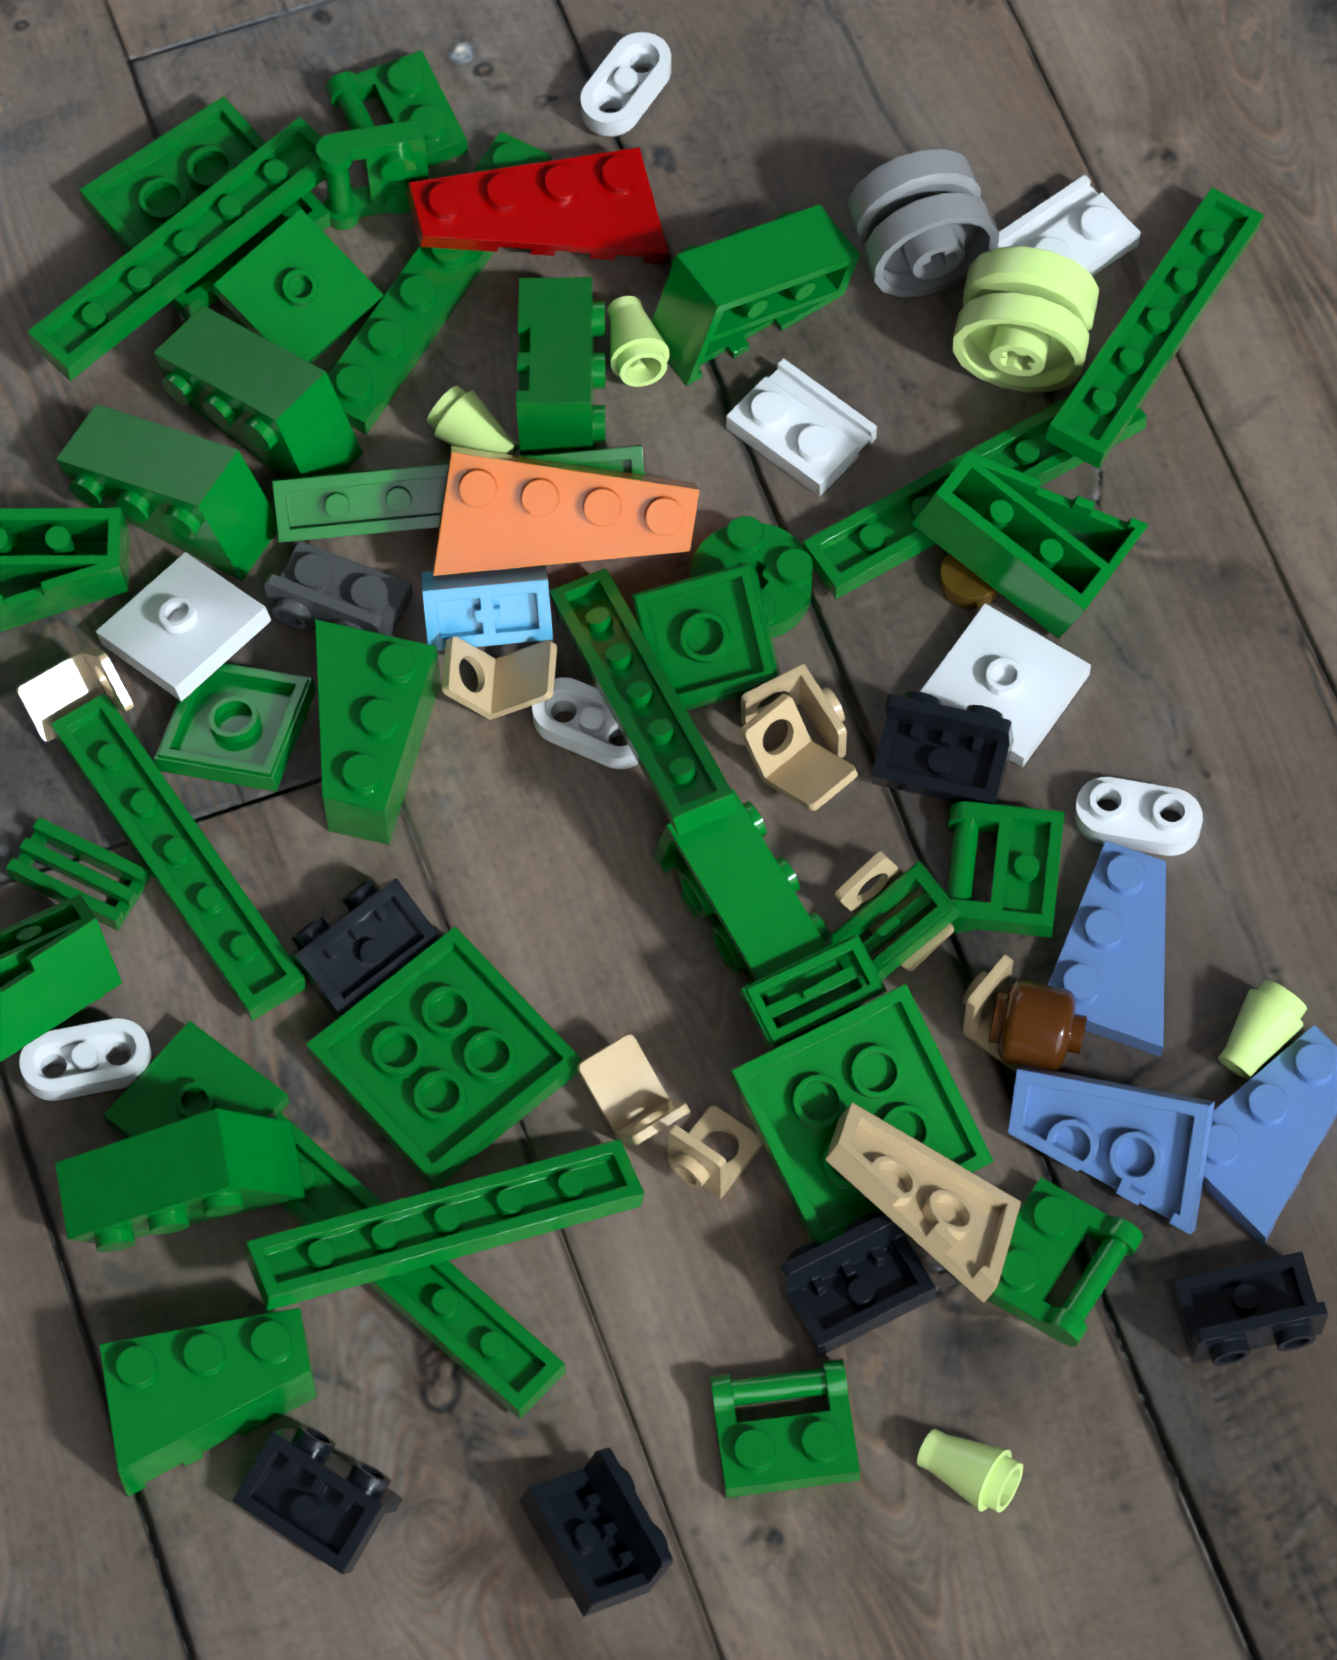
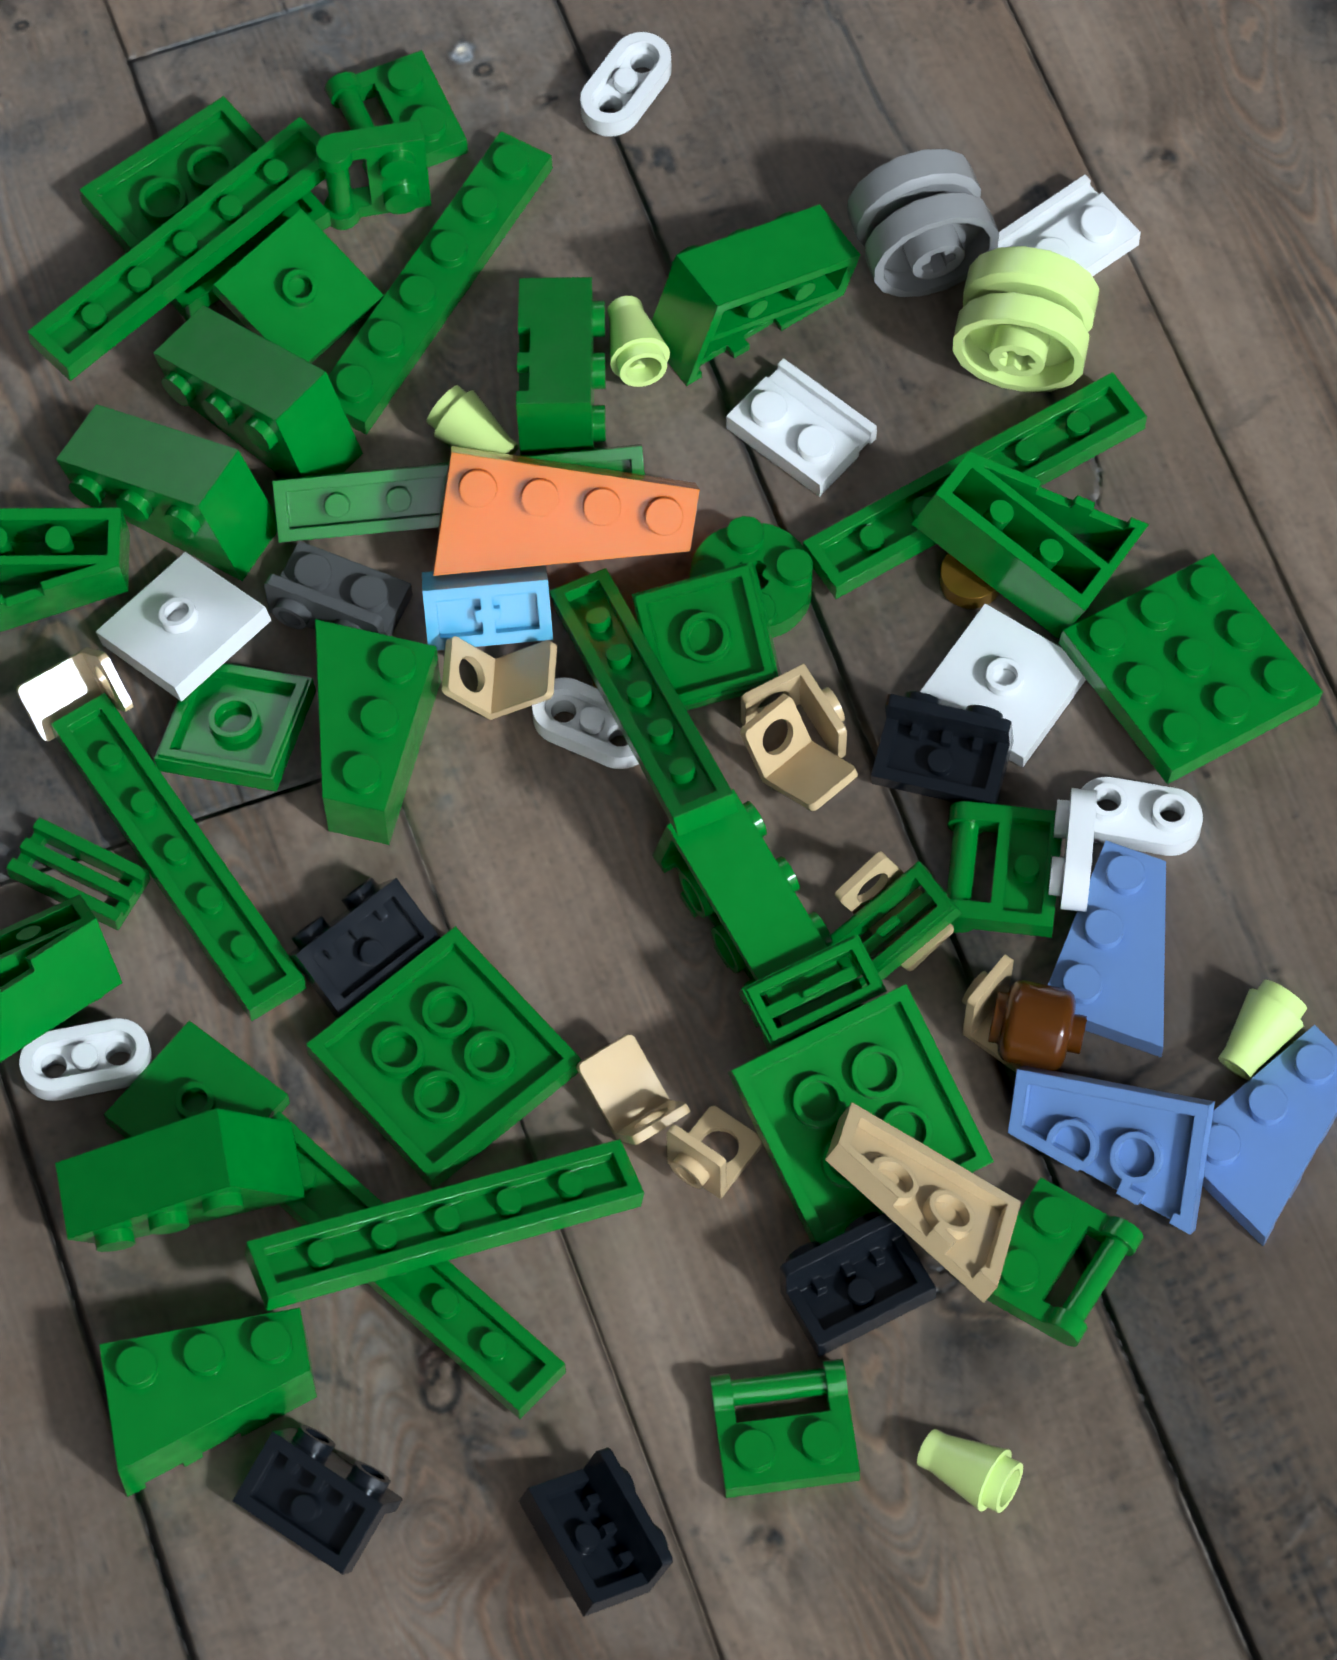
(566, 205): red wing -> none
(1072, 873): none -> white plate
(1154, 328): green plate -> none
(1190, 668): none -> green plate
(1248, 1309): black bracket -> none

